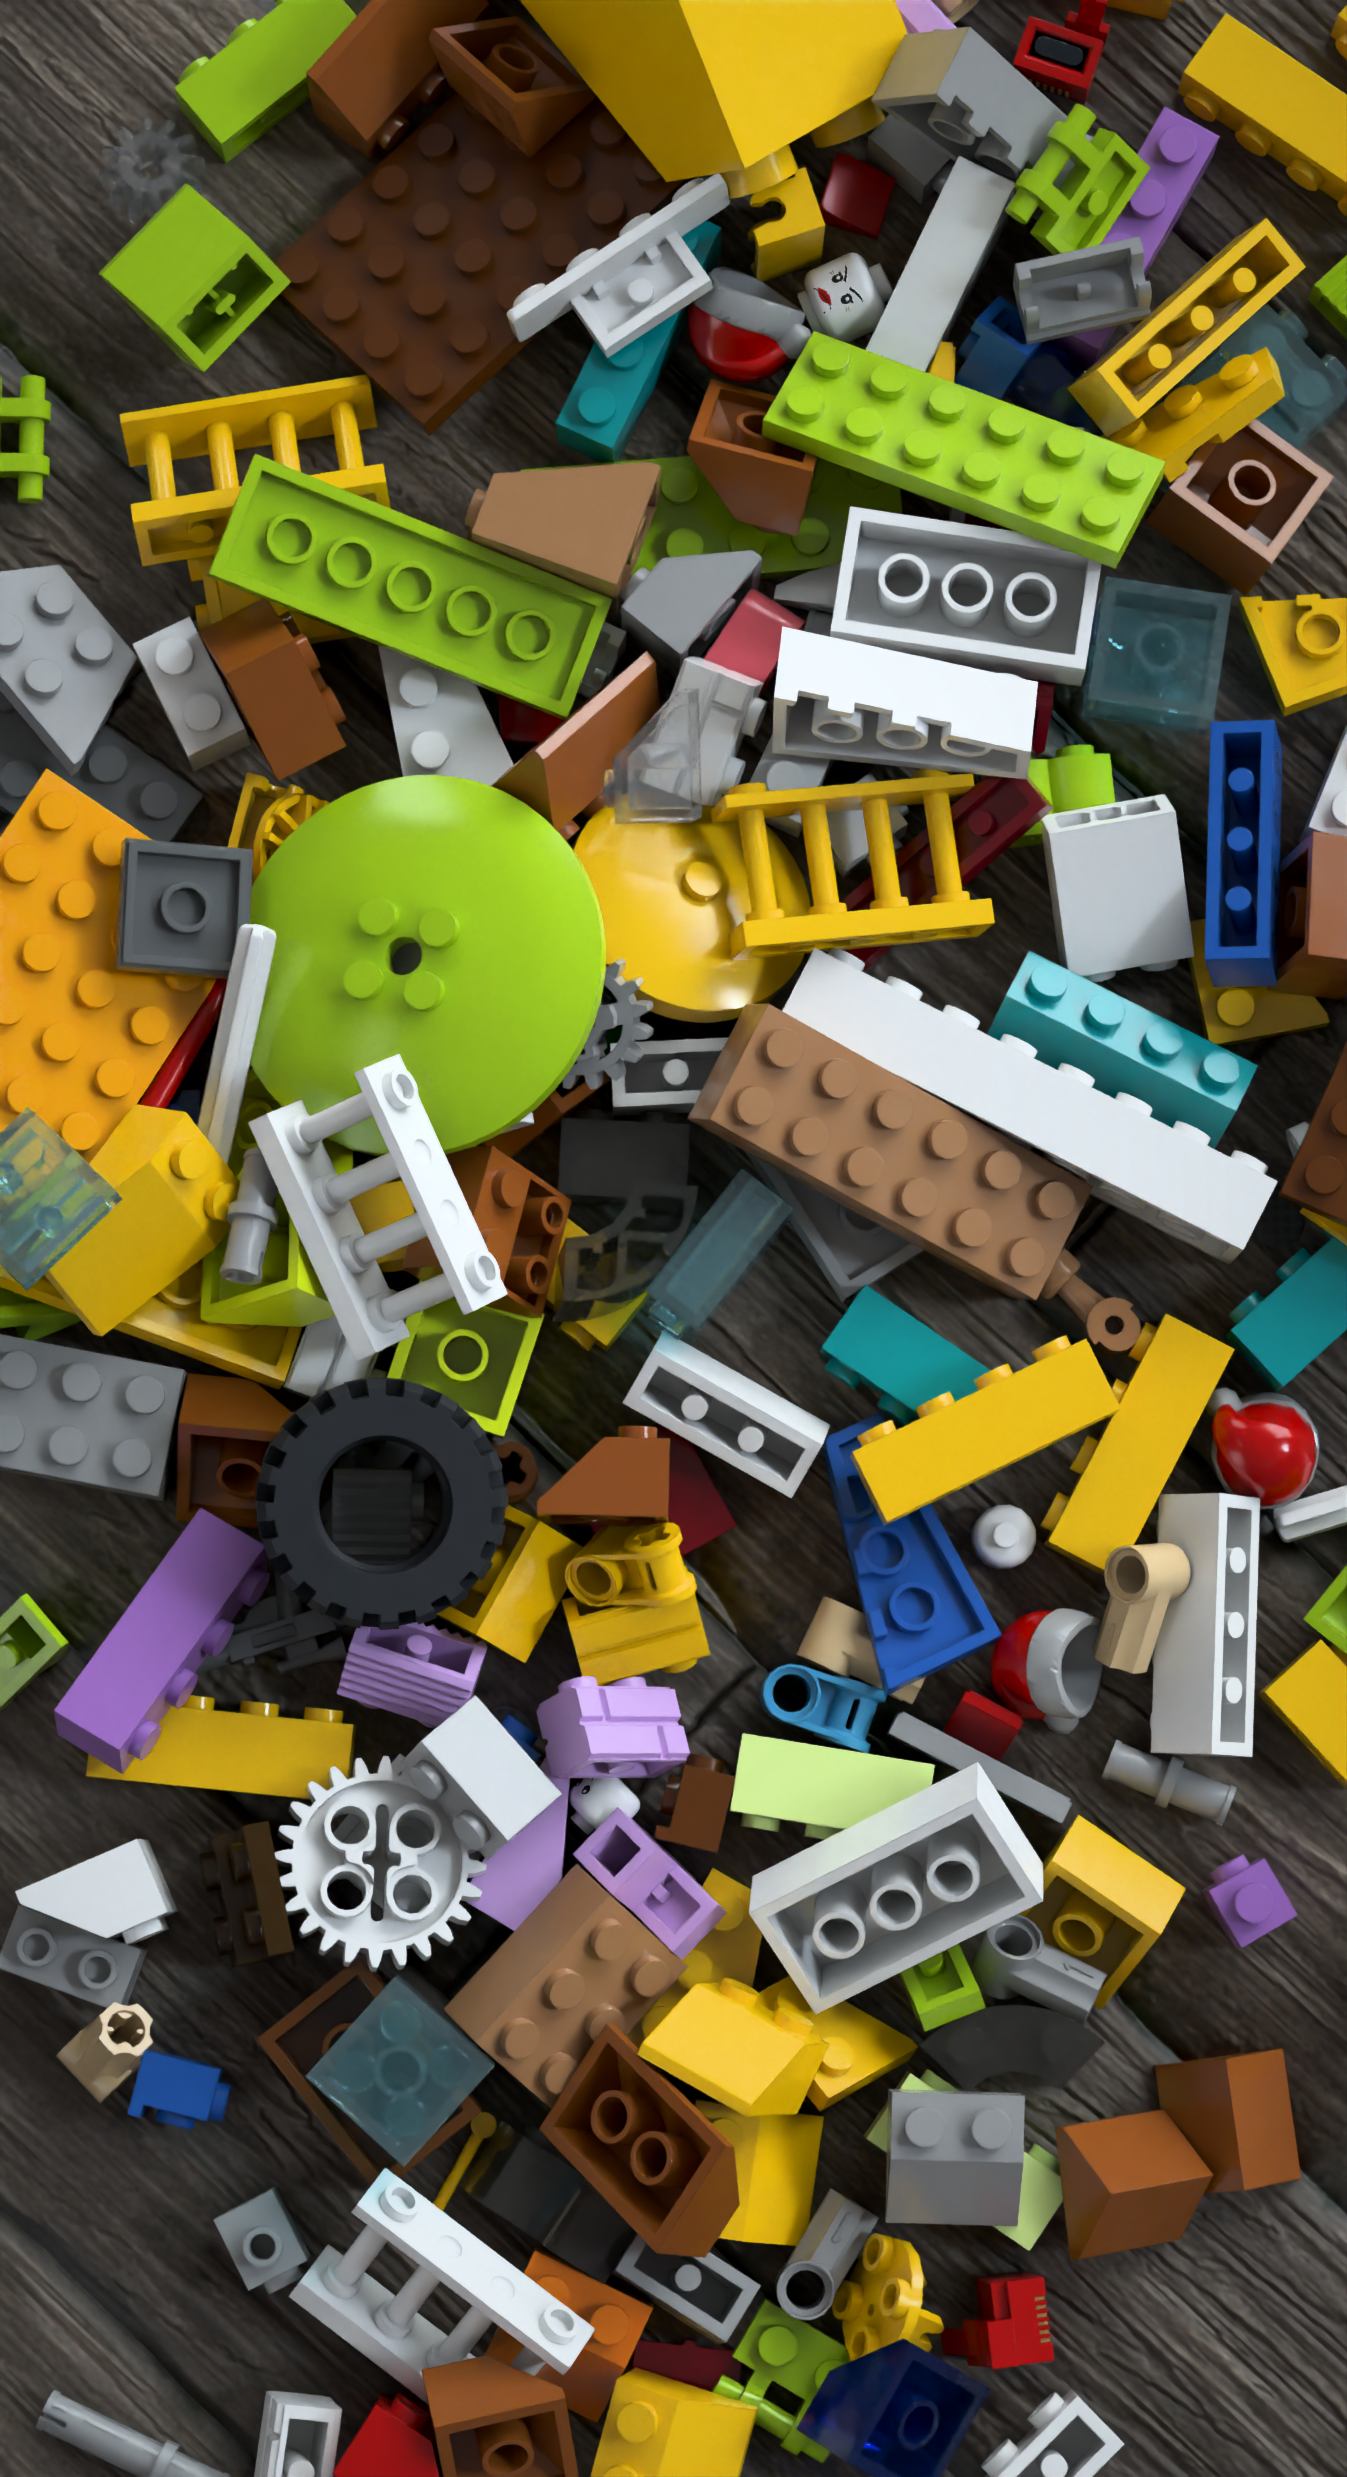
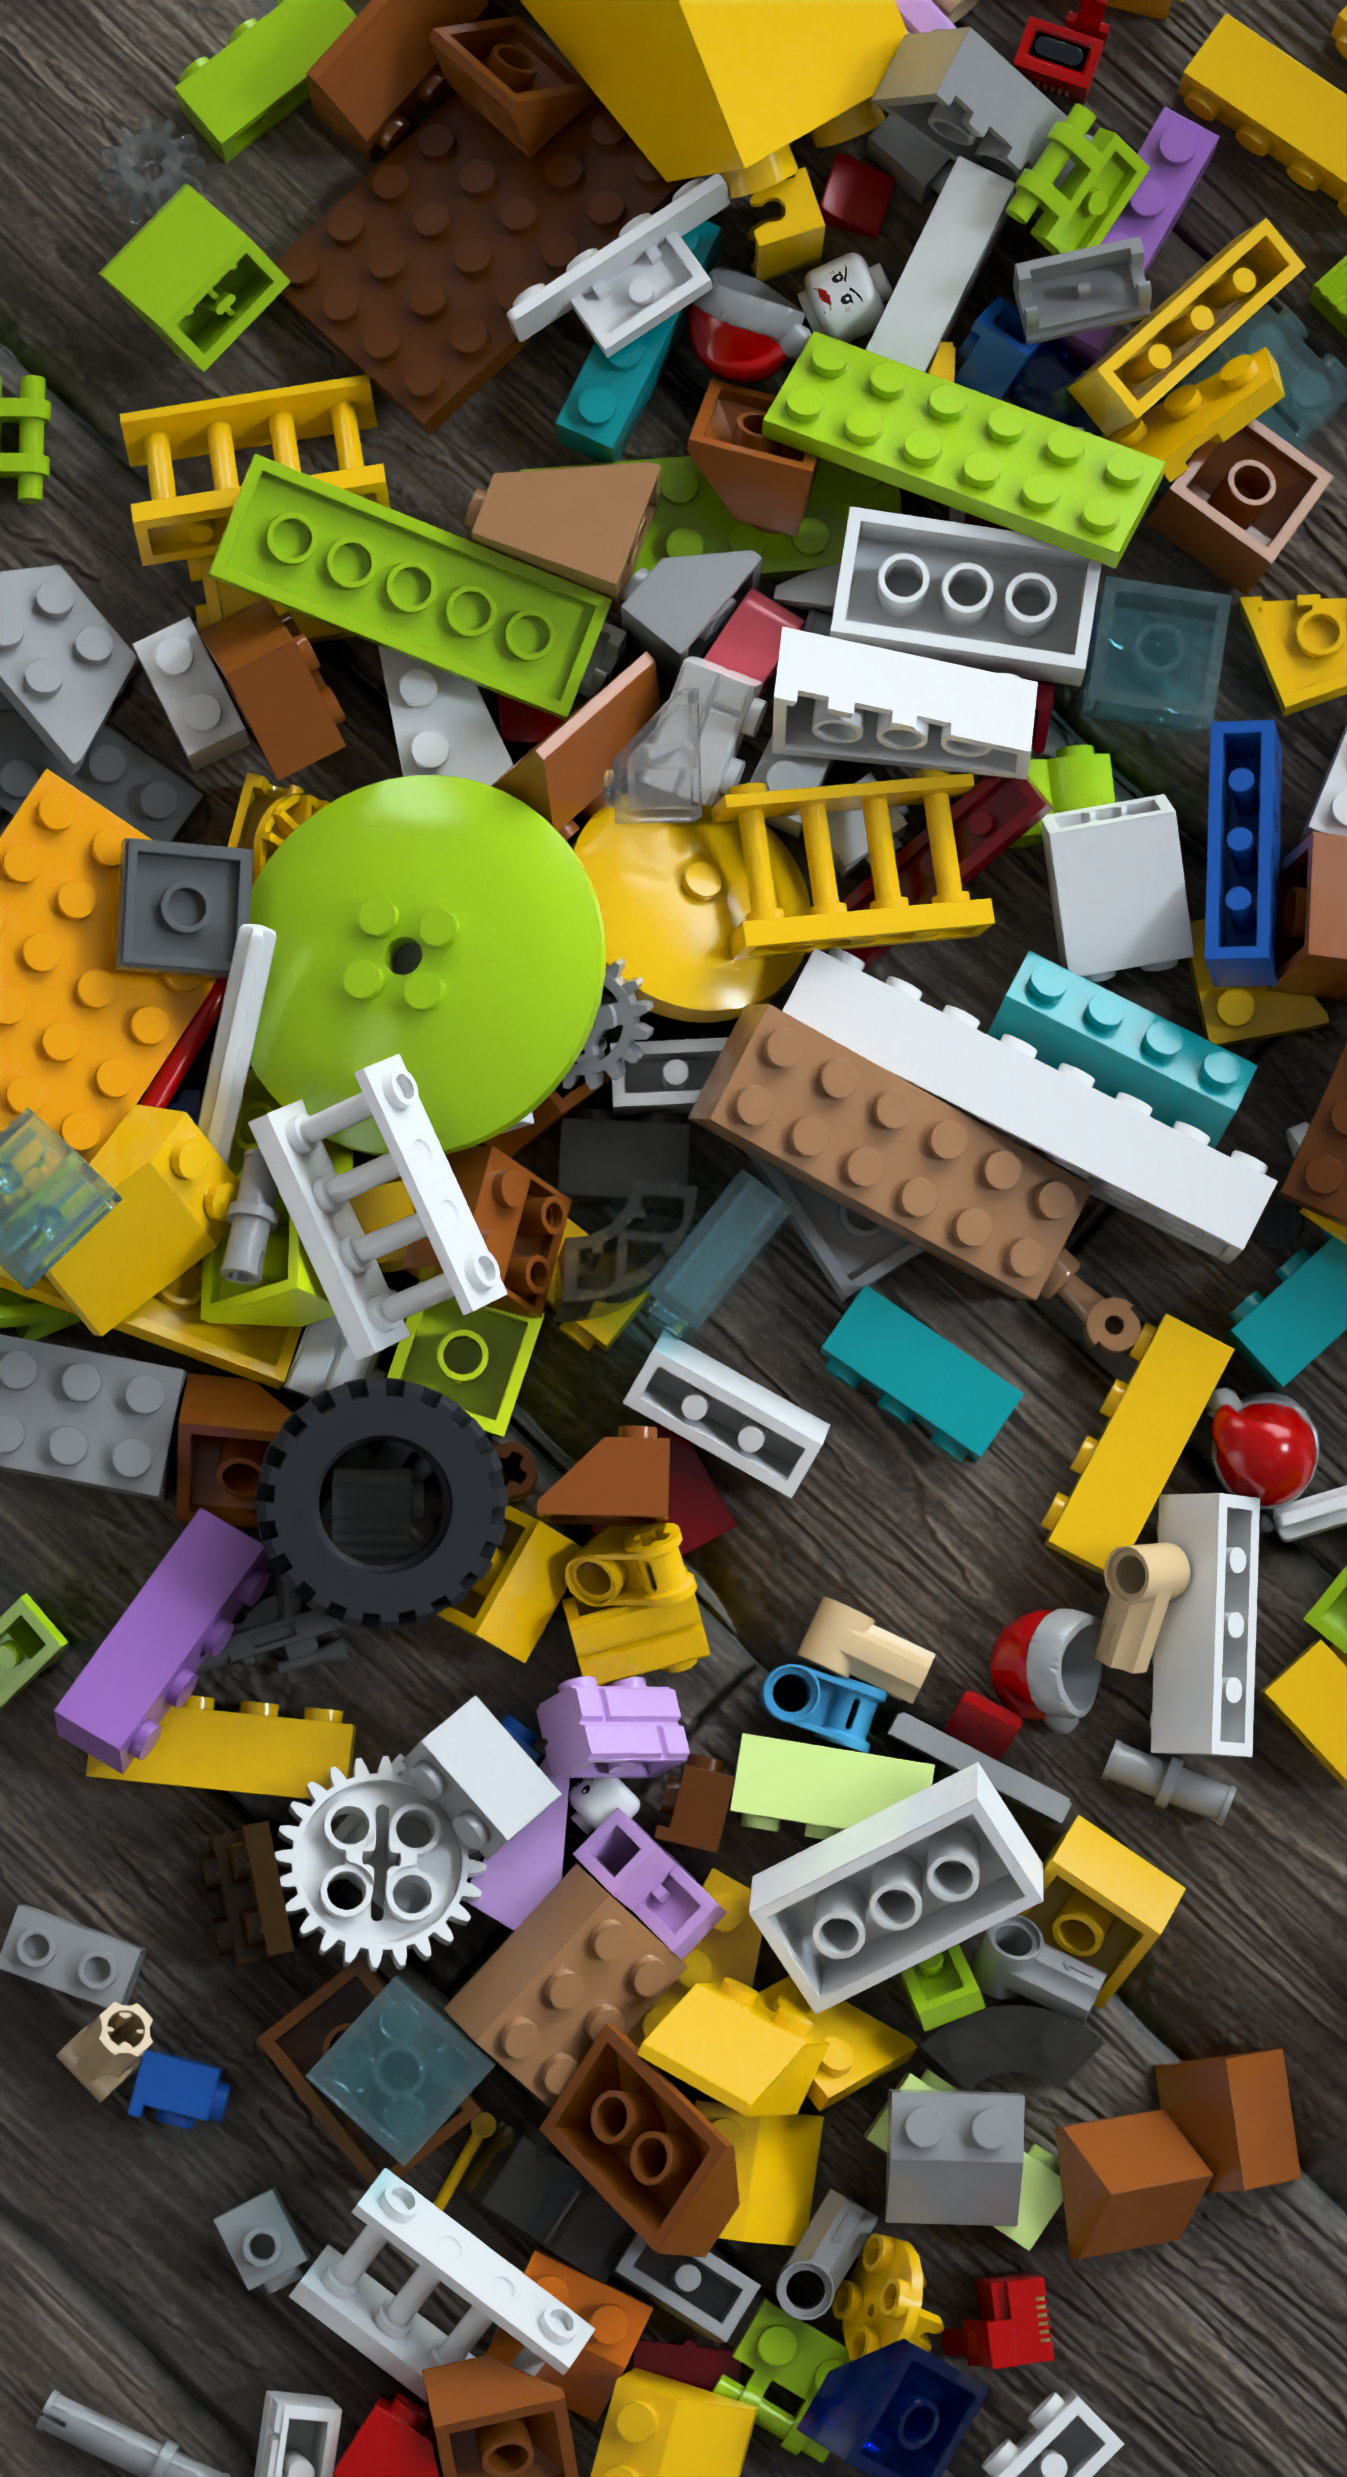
(108, 1894): white slope -> none
(412, 1671): lavender brick -> none
(907, 1576): blue wing -> none
(985, 1430): yellow brick -> none
(1003, 1537): white piece -> none
(1247, 1900): medium lavender brick -> none

